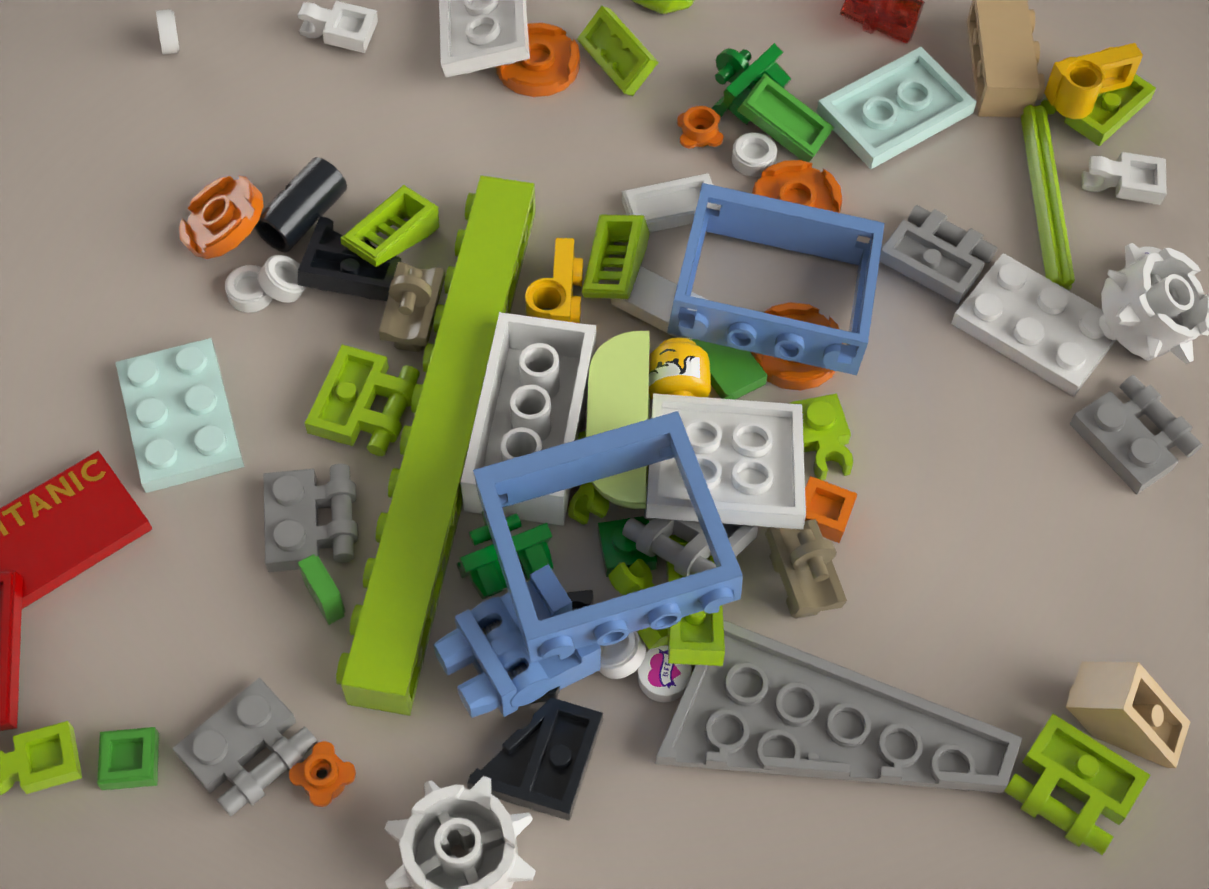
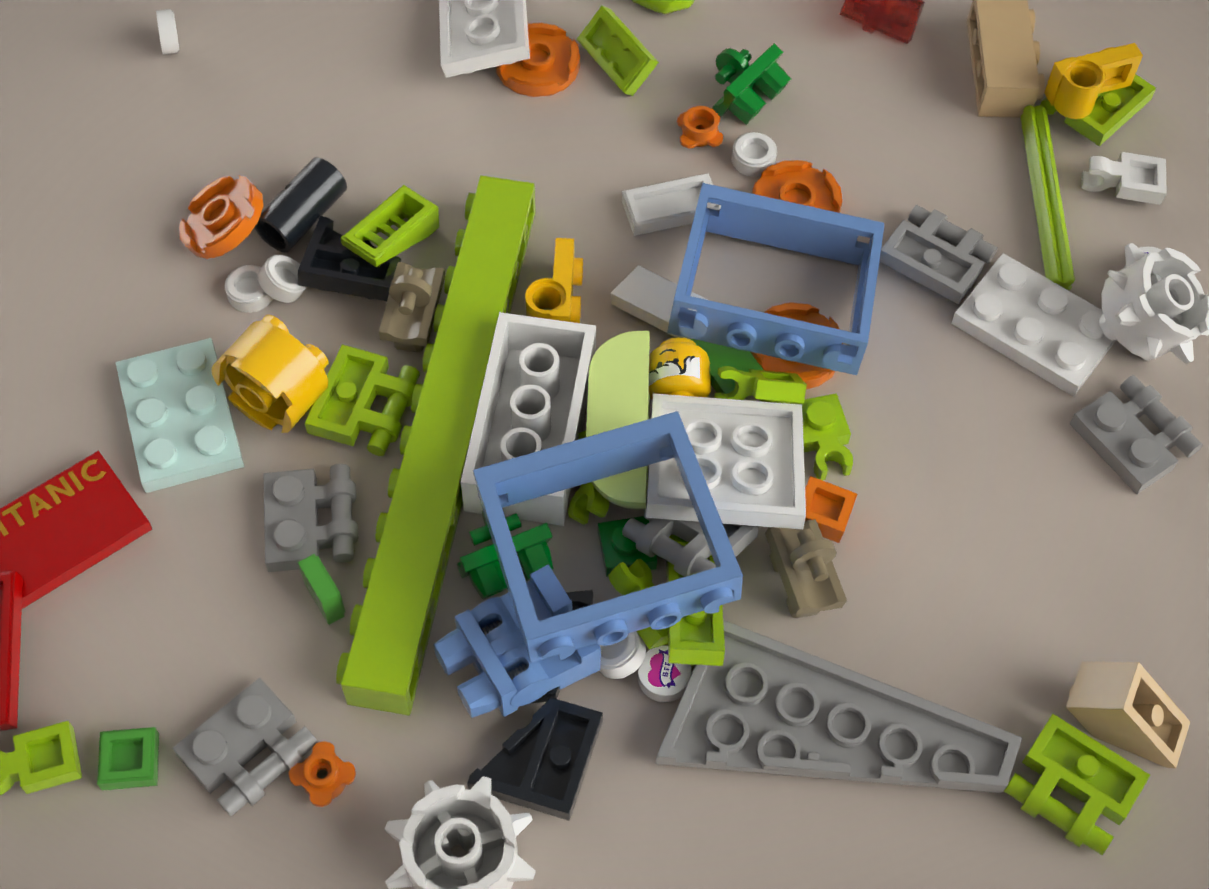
(272, 374): none -> yellow brick
(343, 26): white plate -> none
(613, 229): lime slope -> none
(763, 385): none -> lime plate
(785, 119): bright green tile -> none
(896, 107): light aqua plate -> none

